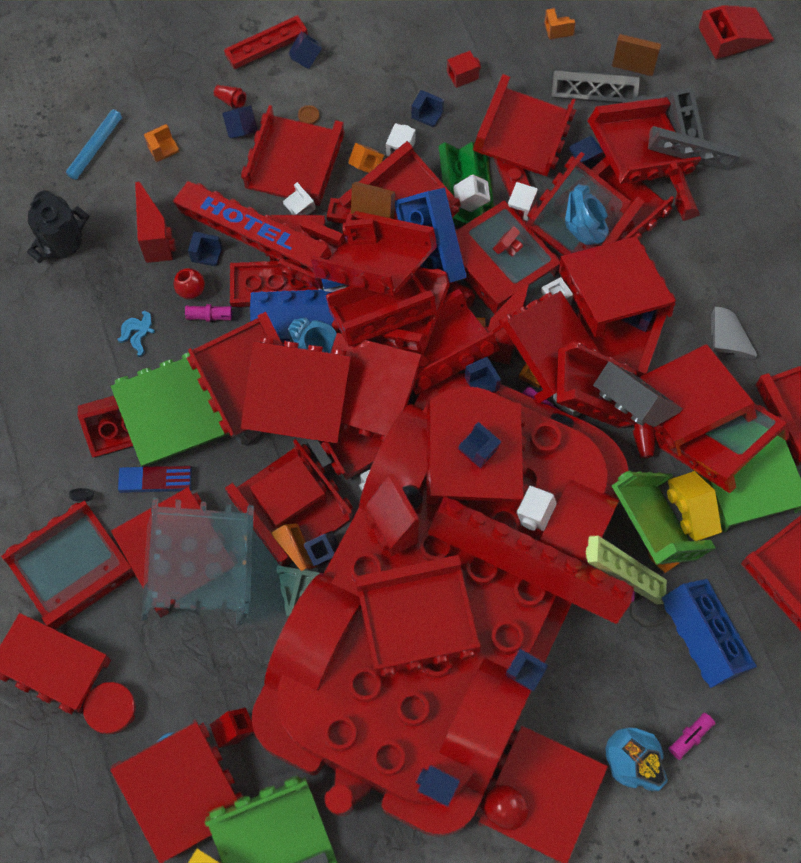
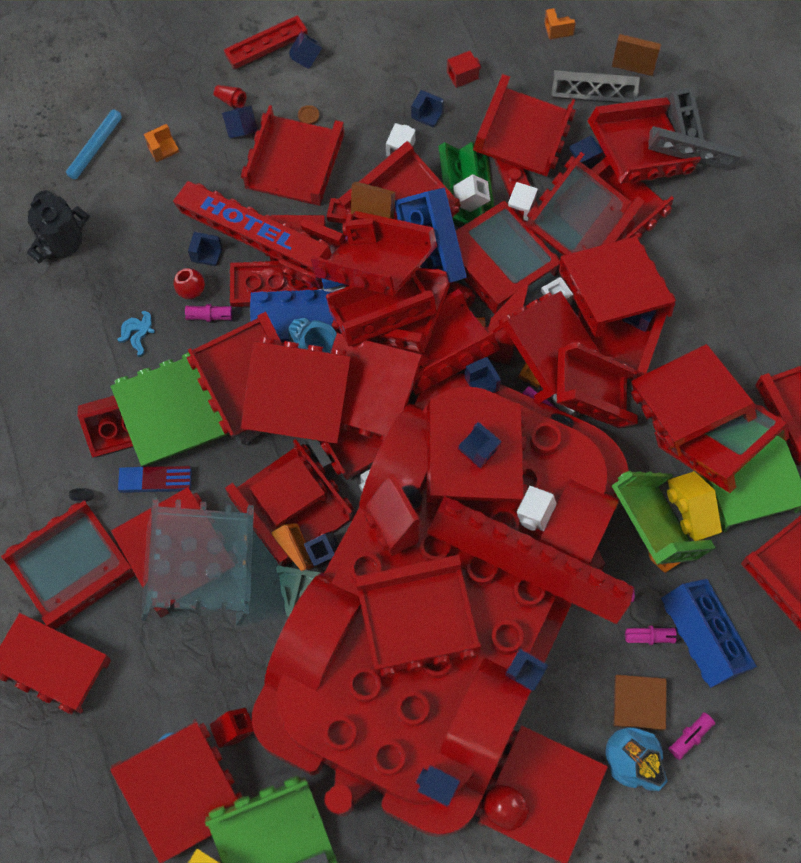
(109, 708): red tile -> none
(152, 232): red slope -> none
(299, 202): white panel -> none
(365, 158): orange panel -> none
(508, 242): red tile -> none
(586, 216): dark azure helmet -> none
(625, 568): yellowish green plate -> none
(635, 396): dark grey slope -> none
(639, 702): none -> dark orange tile
(645, 440): red cone -> none
(650, 635): none -> dark pink axle
(684, 200): red slope -> none
(730, 335): light grey slope -> none
(733, 30): red slope -> none

